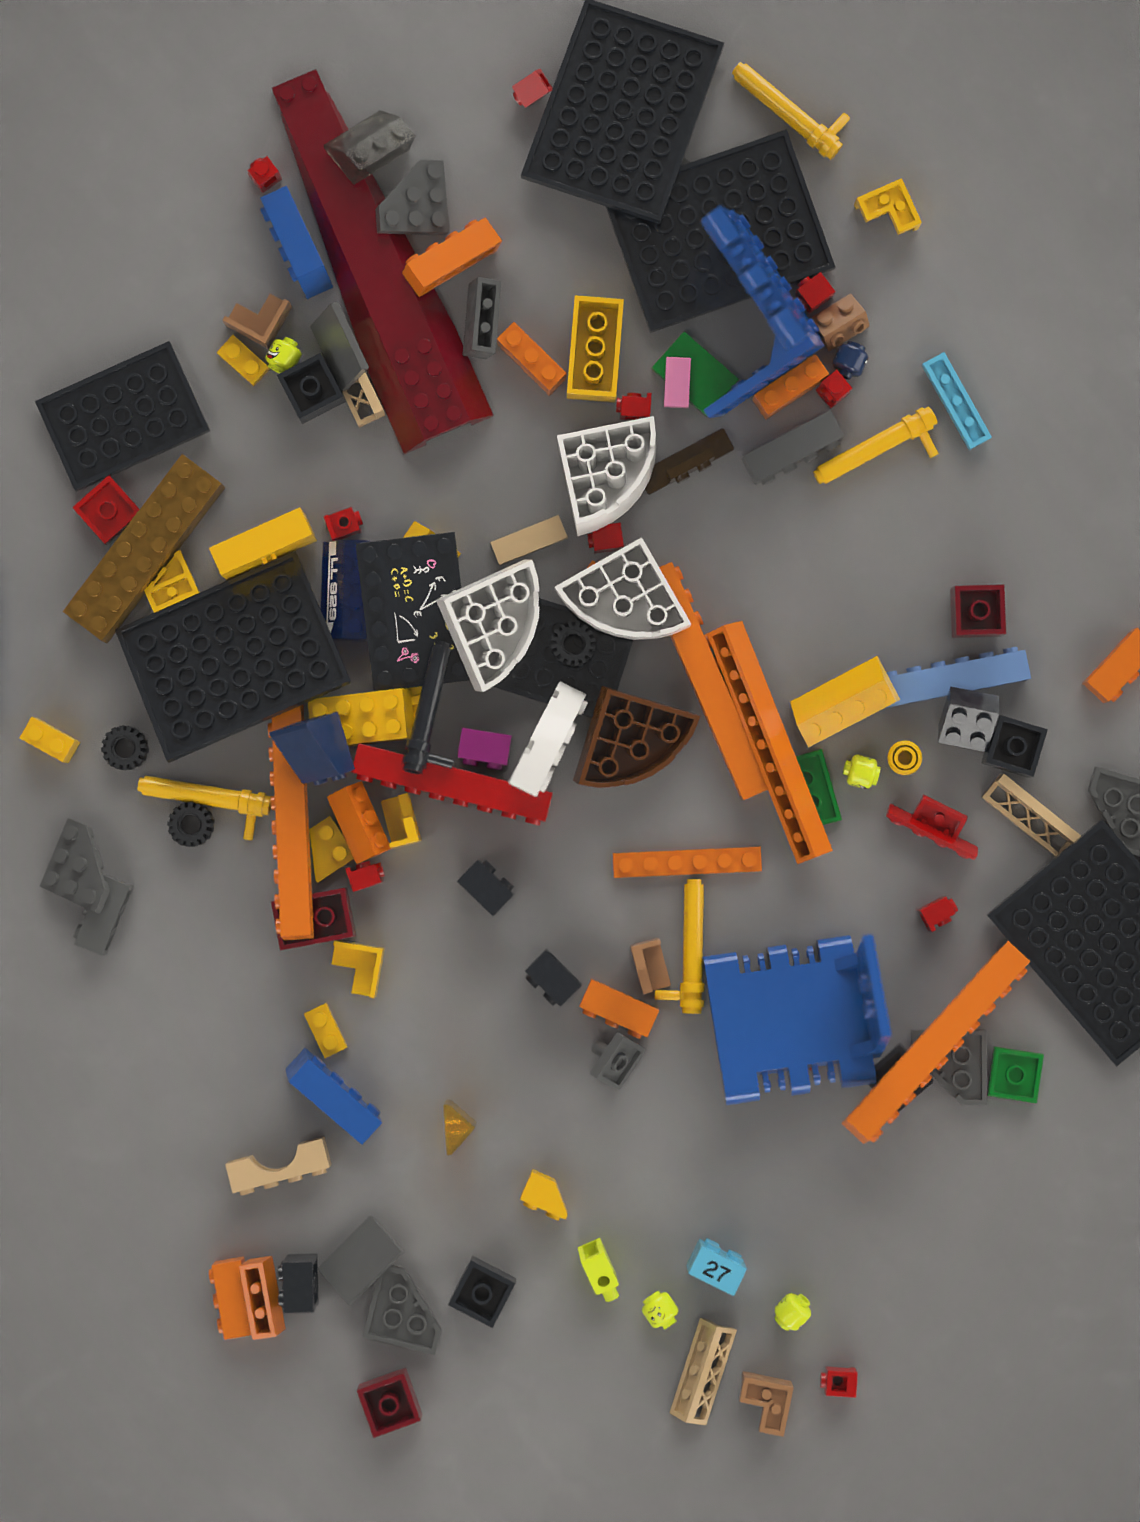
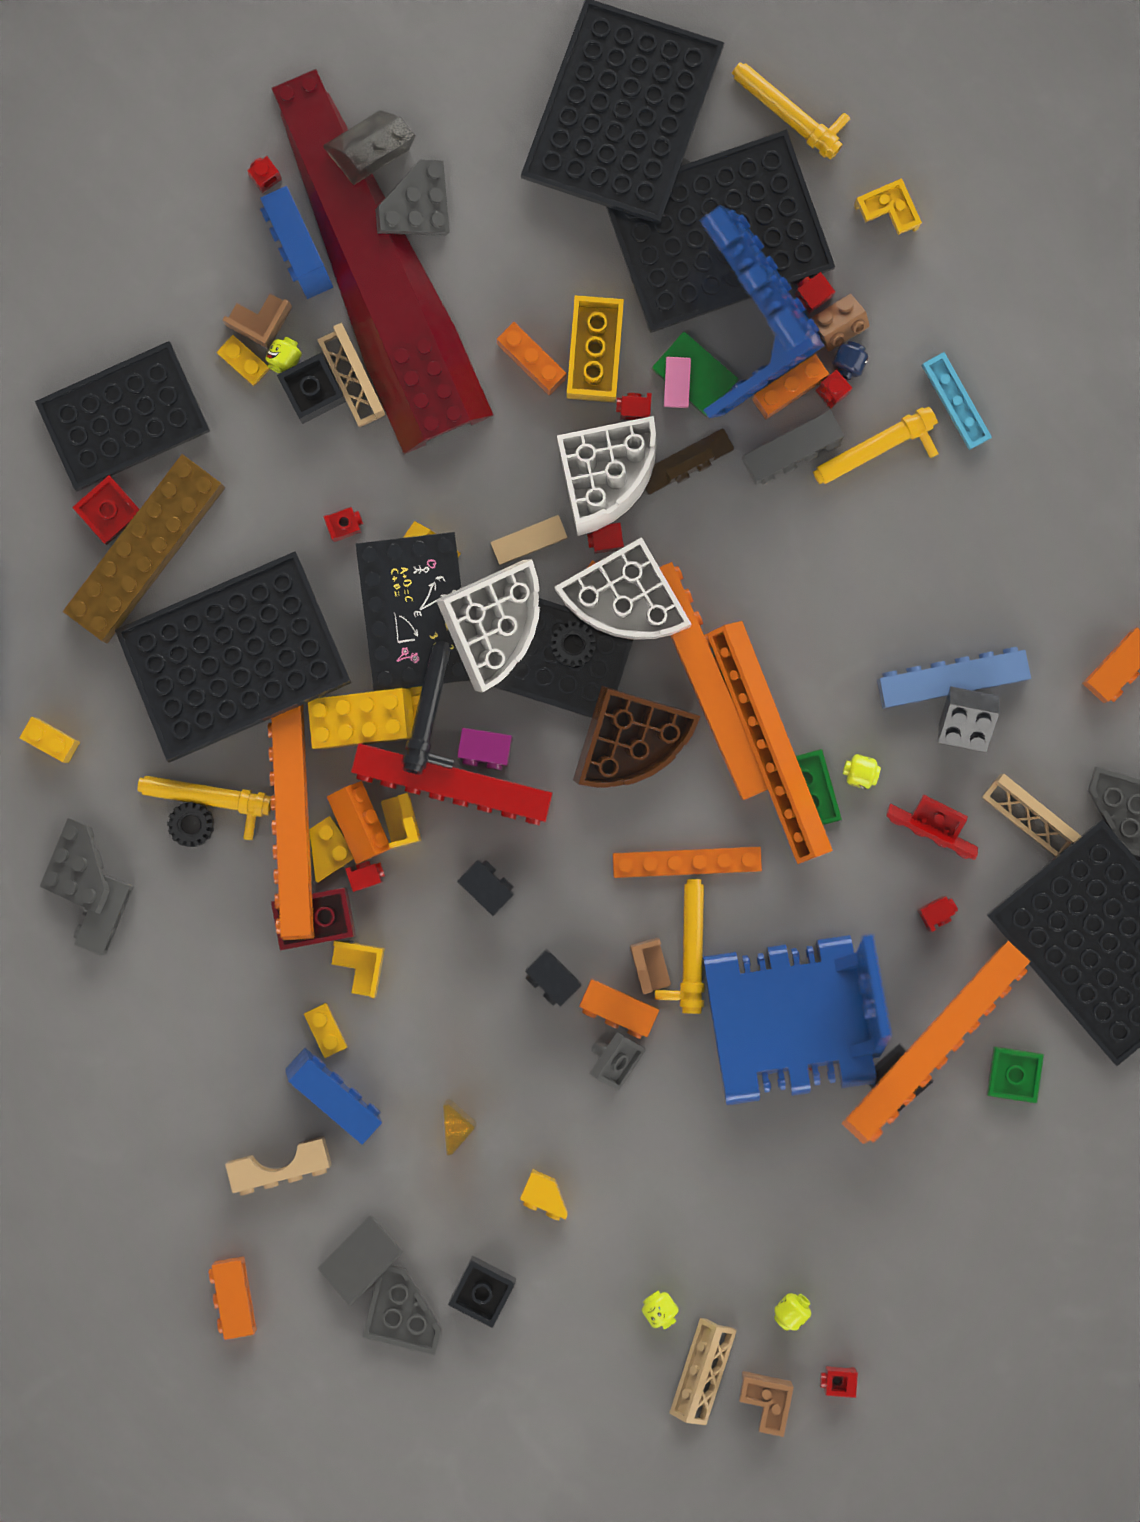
(114, 737): black tyre -> none
(171, 584): yellow wing -> none
(261, 1297): orange brick -> none
(263, 544): yellow brick -> none
(300, 1283): black brick -> none
(315, 748): dark blue slope -> none
(339, 346): dark grey tile -> none
(342, 591): clear blue slope -> none
(389, 1402): dark red brick -> none
(452, 256): orange brick -> none
(482, 318): dark grey brick -> none
(531, 88): red brick -> none
(547, 740): white brick -> none
(599, 1269): neon yellow torso -> none
(716, 1266): medium azure brick -> none
(843, 701): yellow slope -> none
(904, 757): yellow brick -> none
(965, 1070): dark grey plate -> none
(978, 611): dark red brick -> none
(1015, 746): black brick -> none

